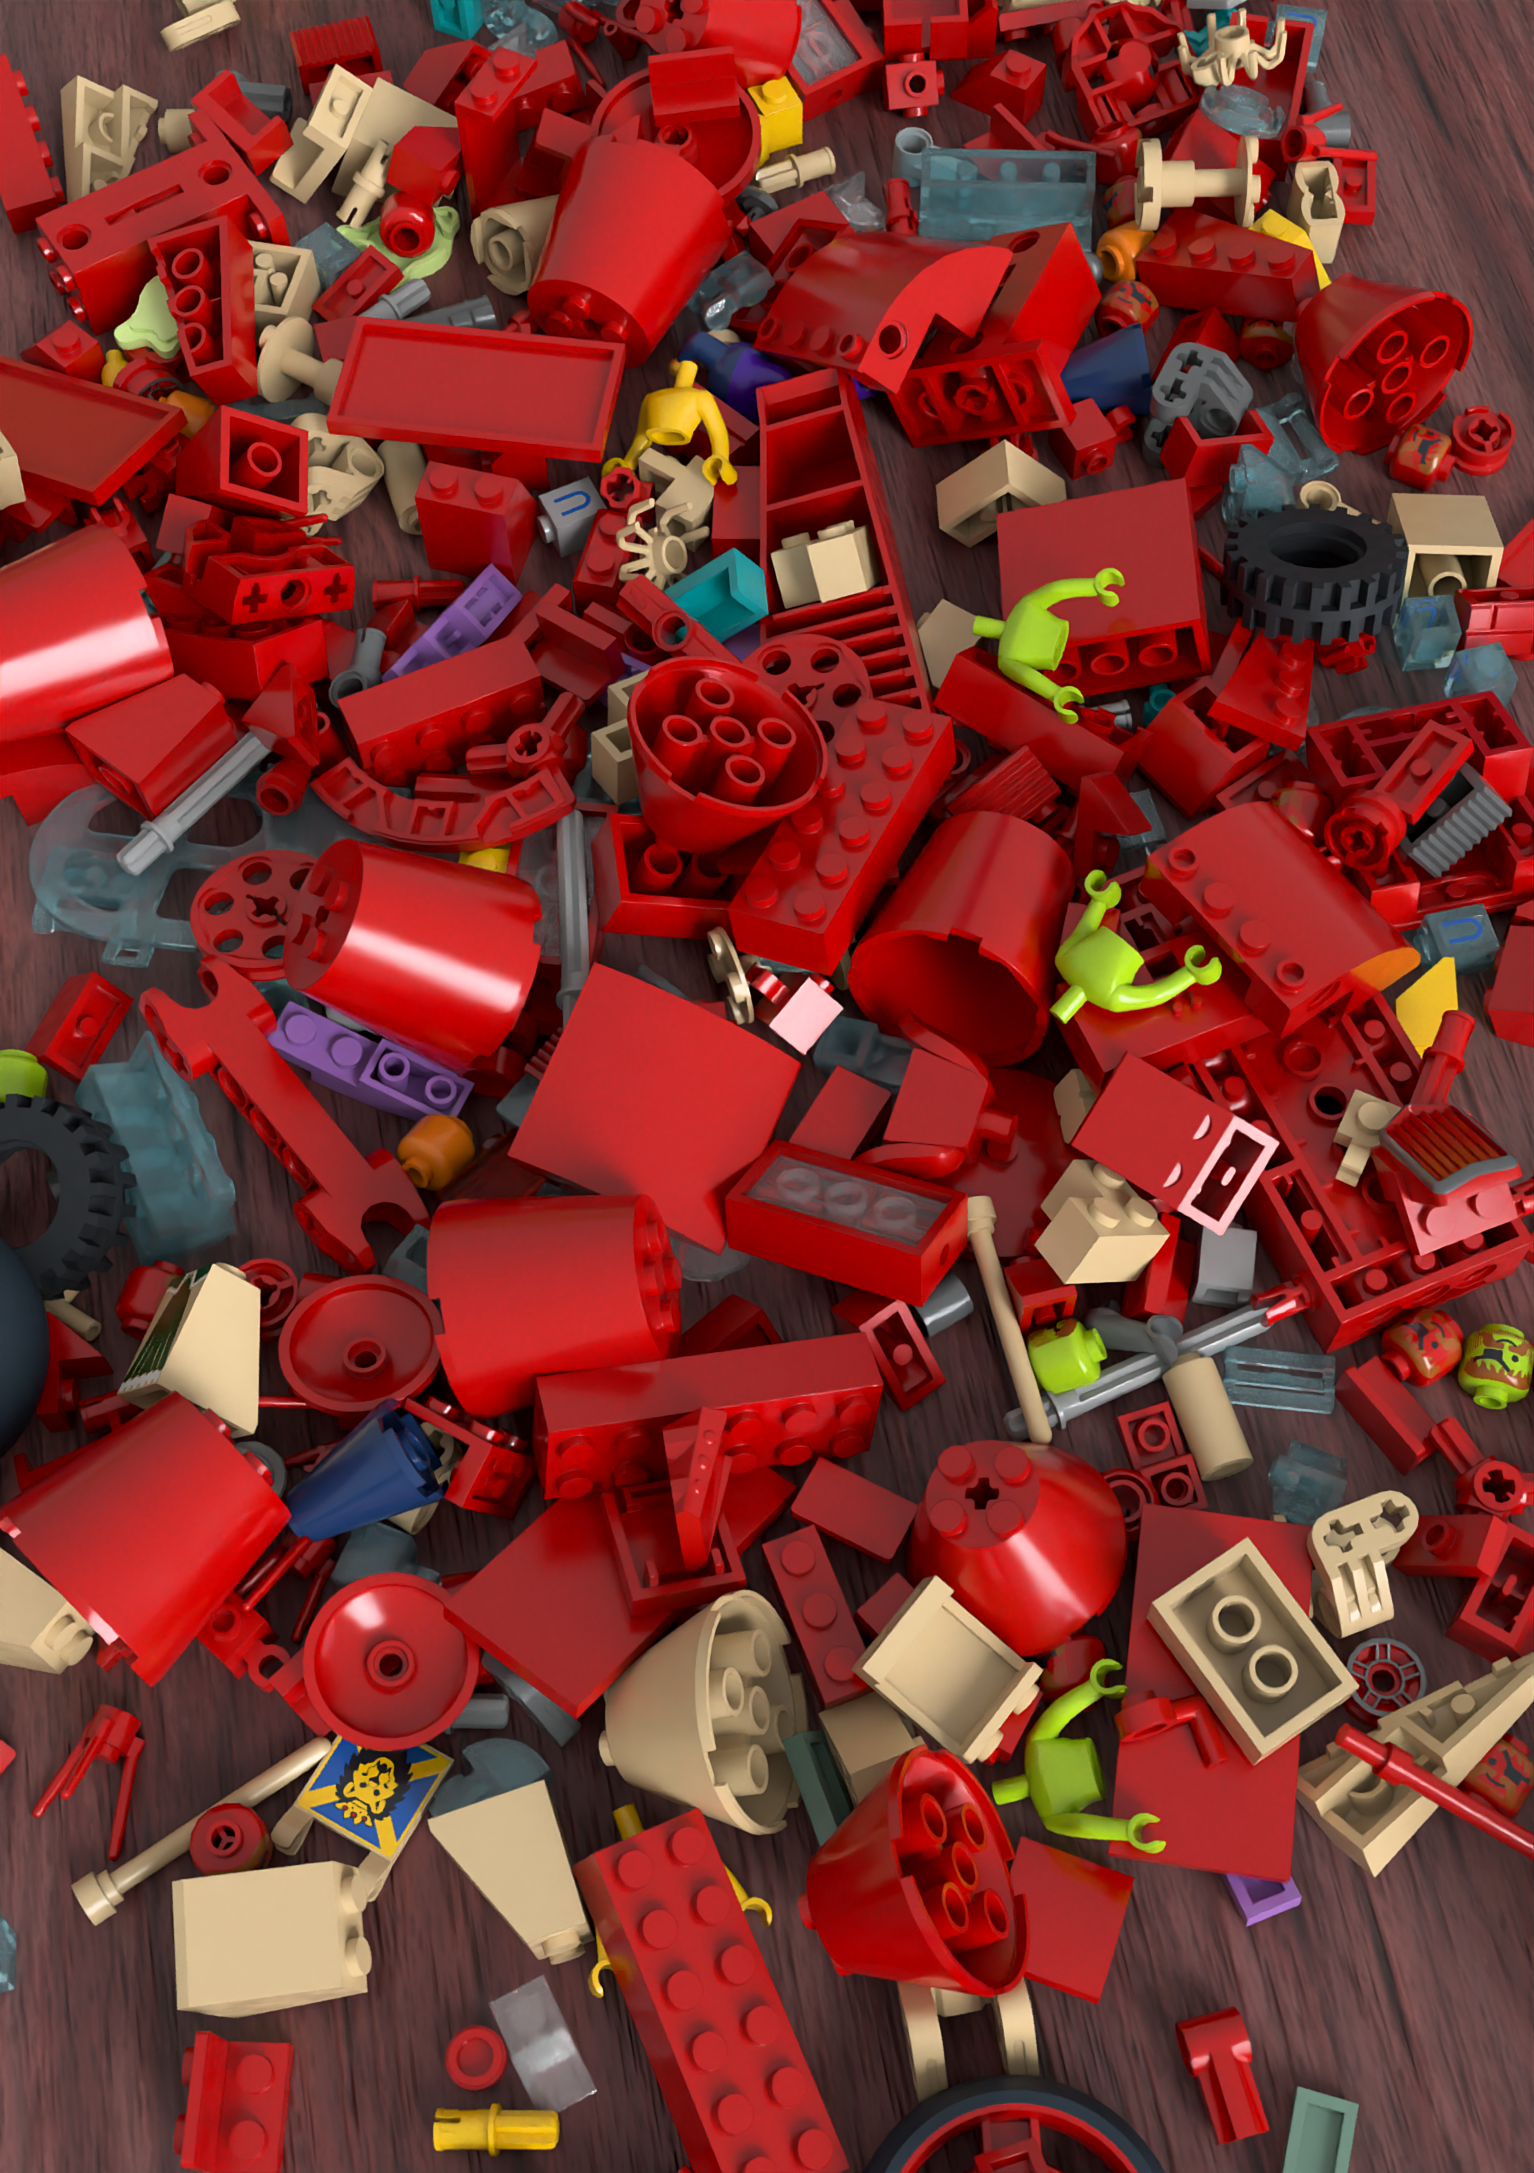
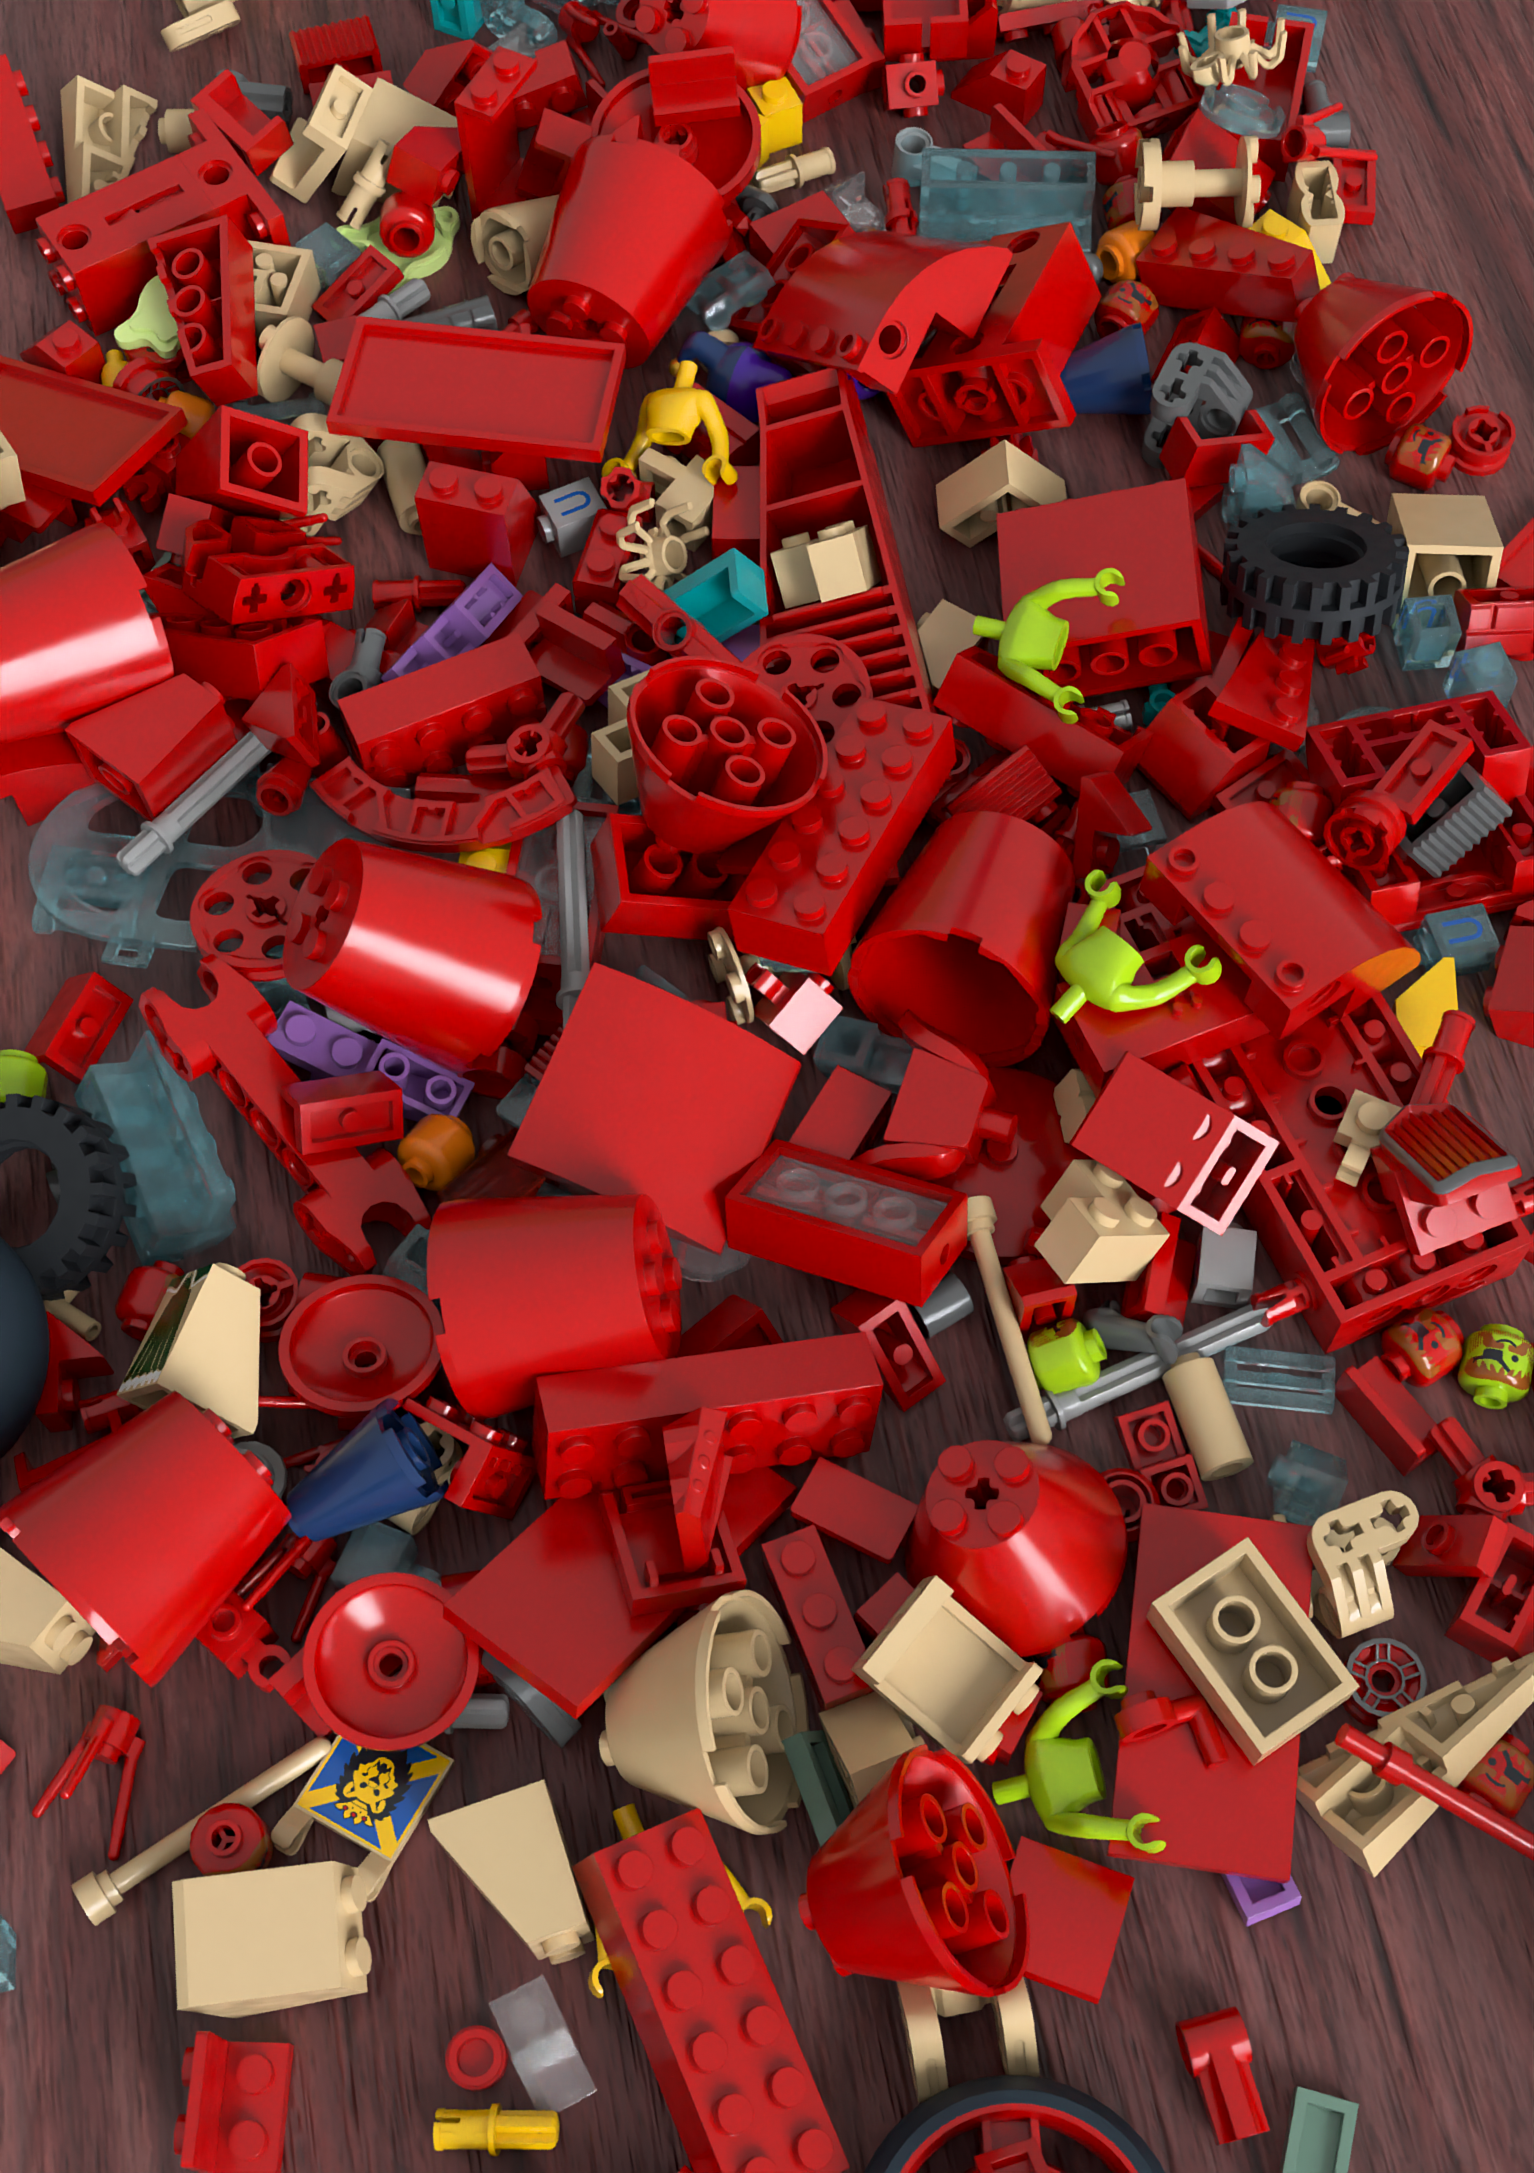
(345, 1111): none -> red panel
(497, 1768): clear light blue brick -> none
(1091, 439): red brick -> none

